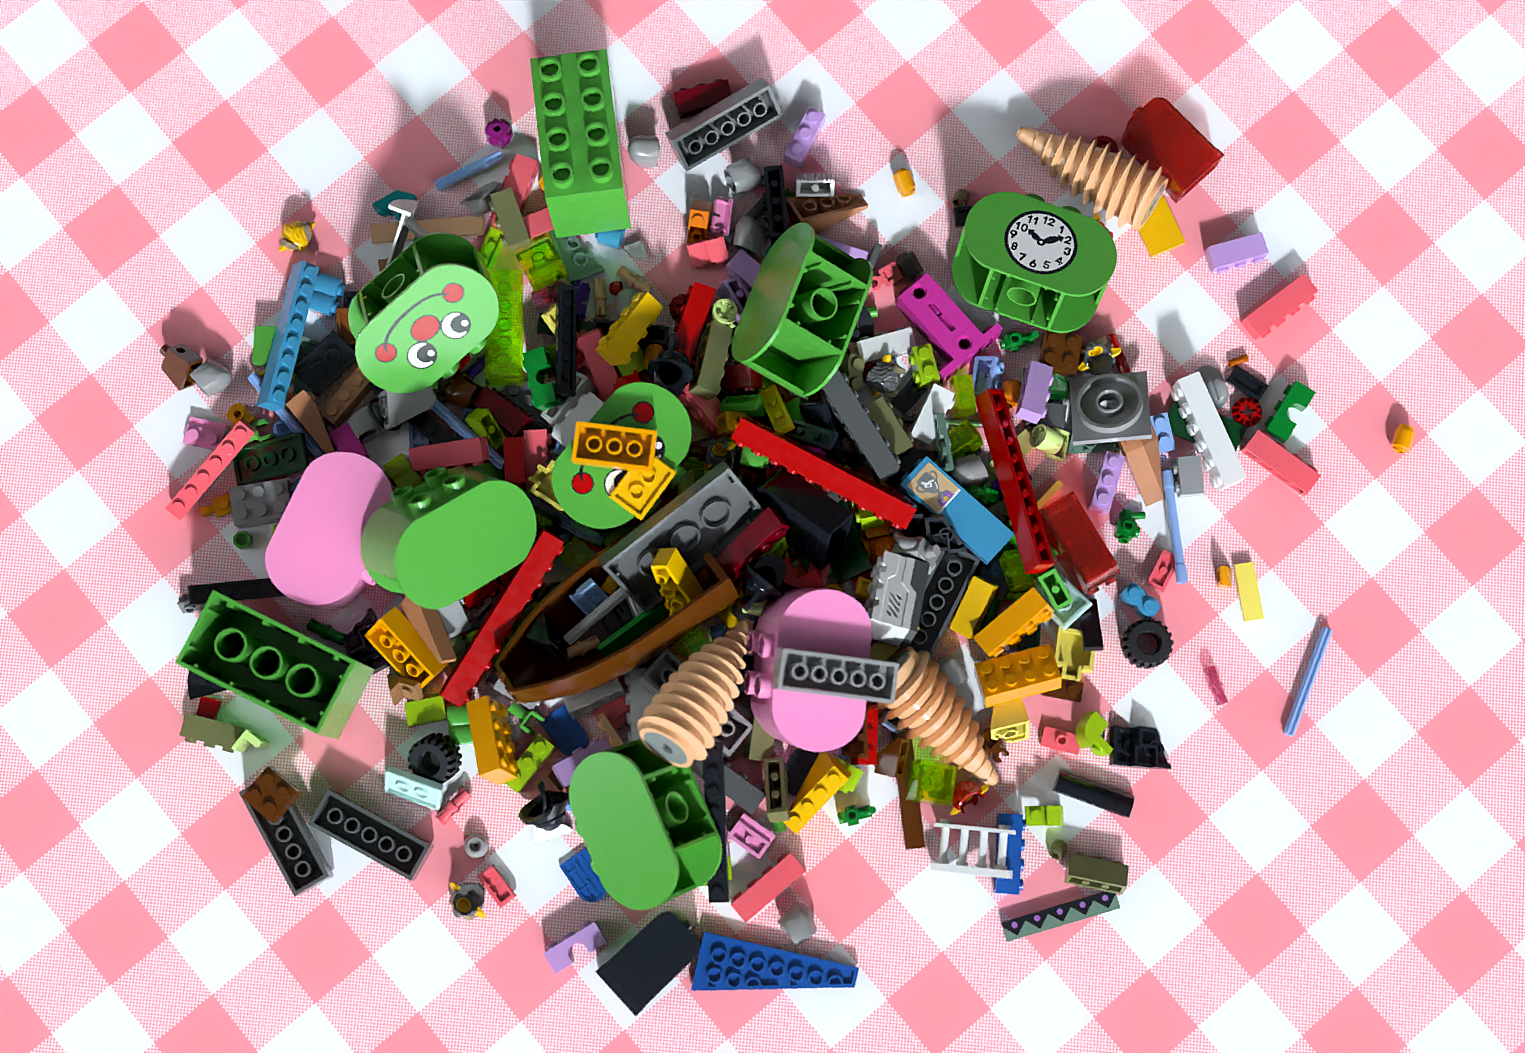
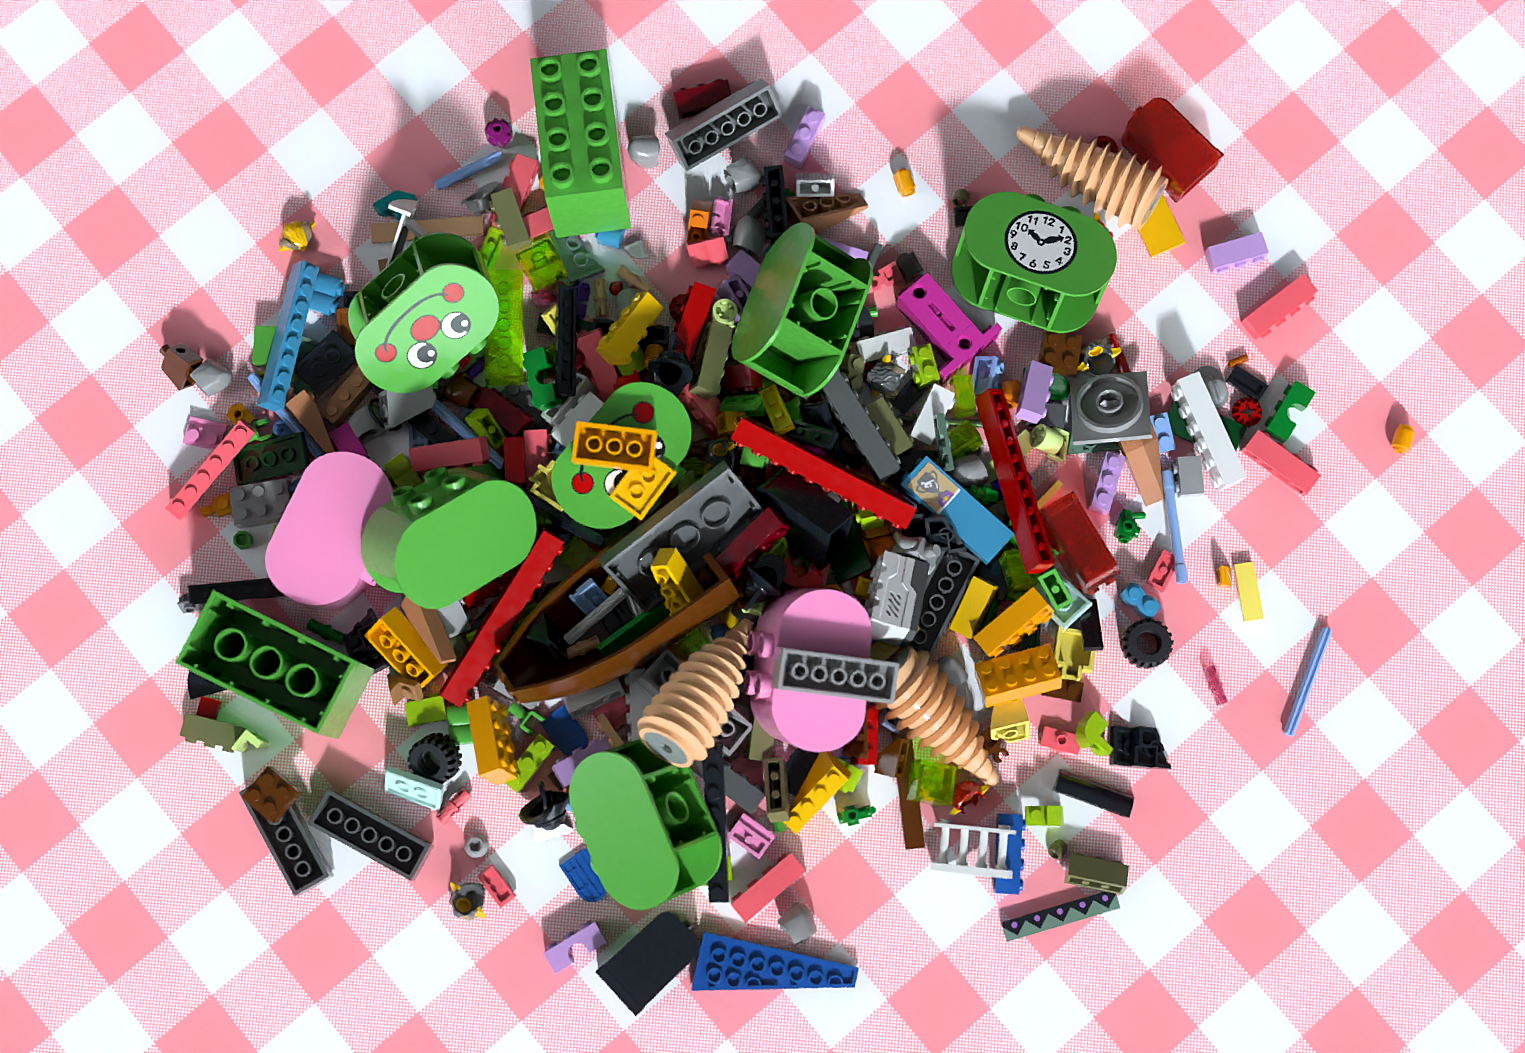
(1014, 341): green piece -> none

